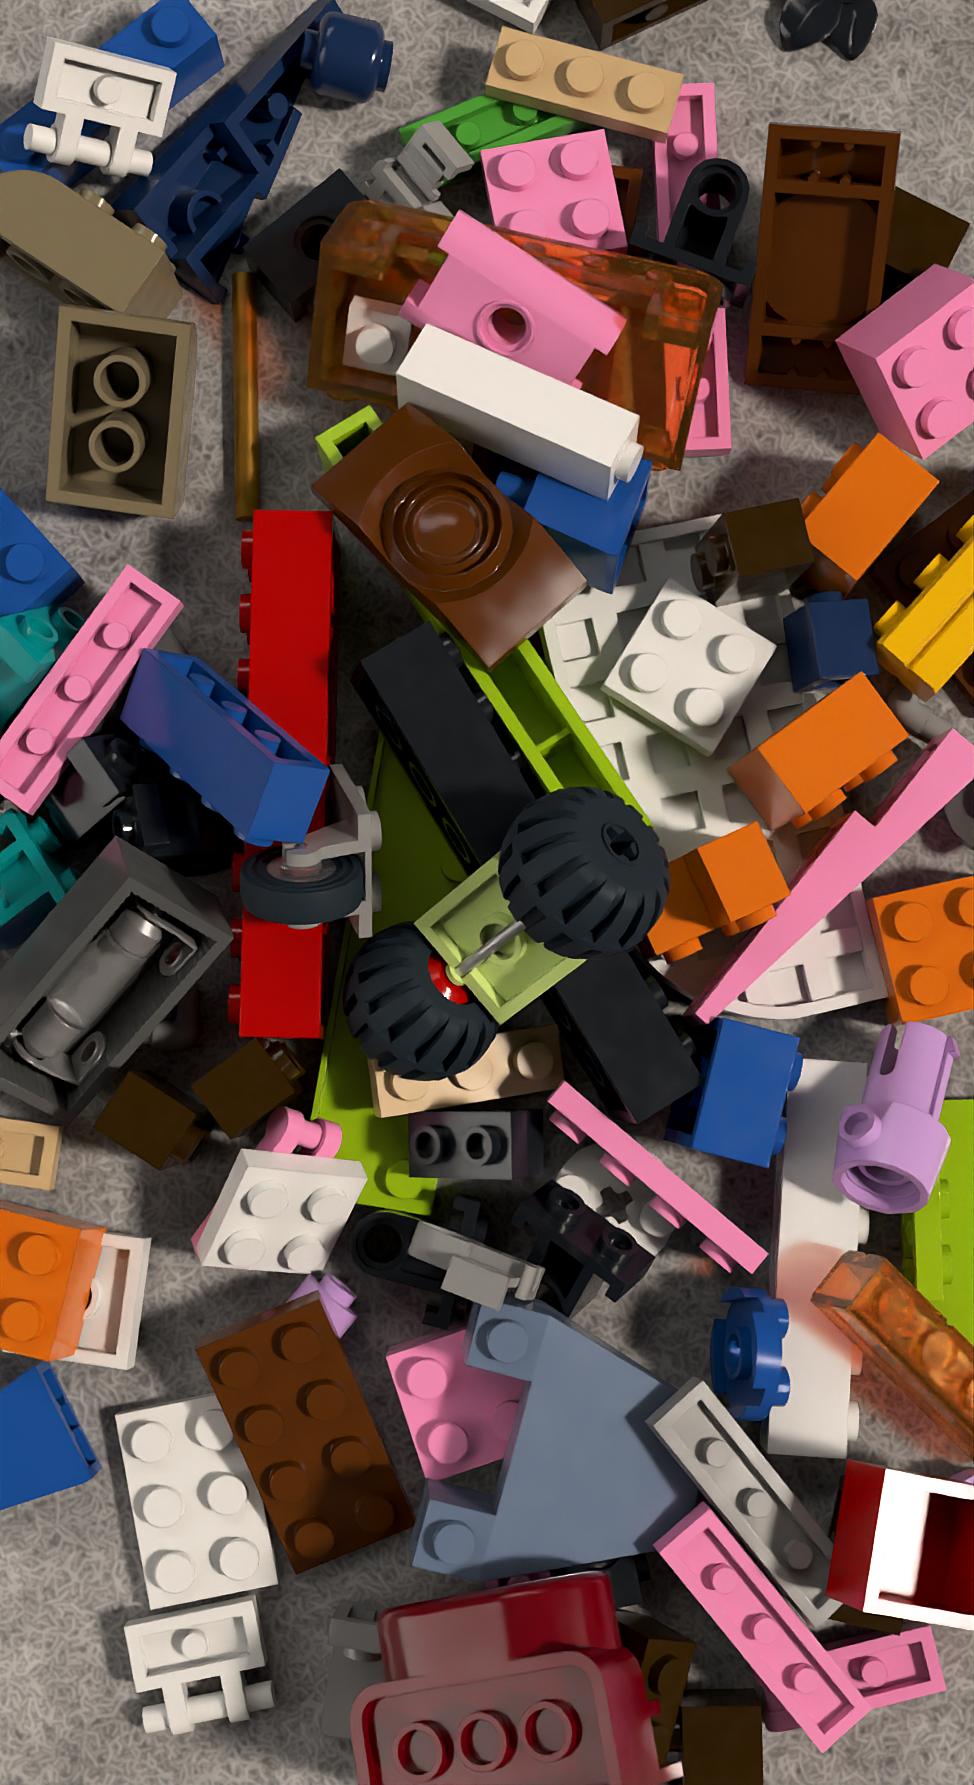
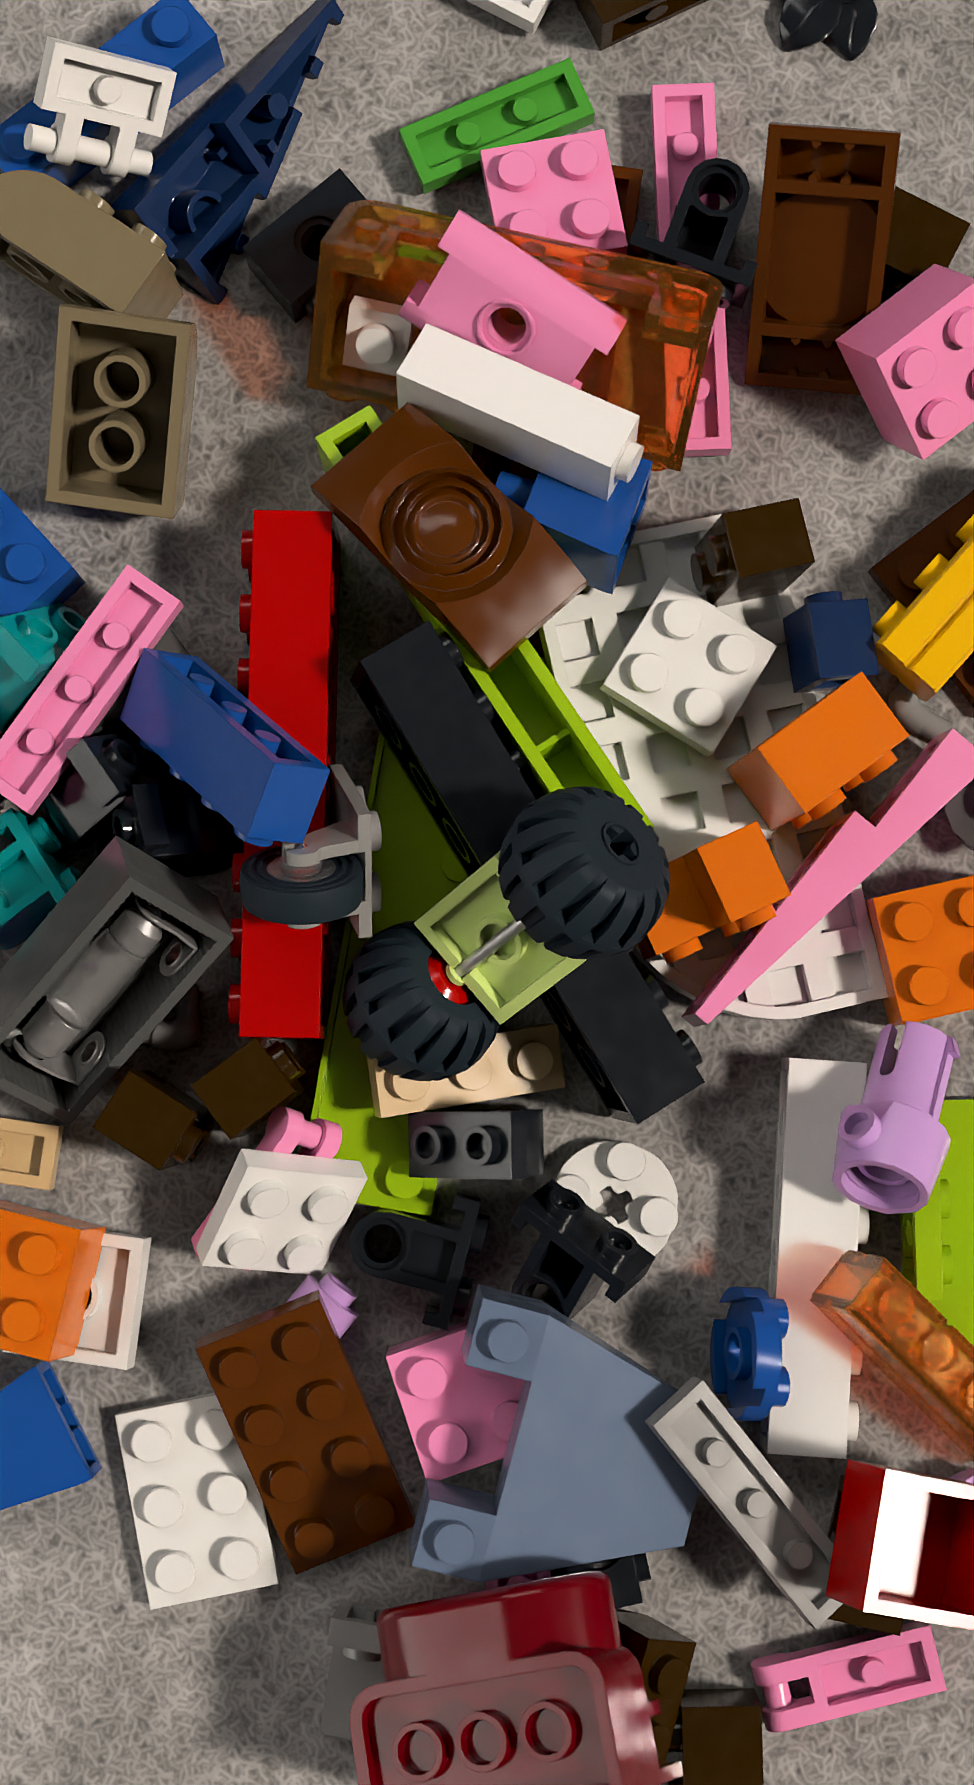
(195, 1646): white plate -> none
(245, 395): pearl gold bar -> none
(347, 57): dark blue head -> none
(420, 170): light grey piece -> none
(474, 1268): light grey piece -> none
(583, 84): tan plate -> none
(674, 1197): bright pink plate -> none
(742, 1093): blue brick -> none
(762, 1626): bright pink plate -> none
(863, 510): orange piece -> none

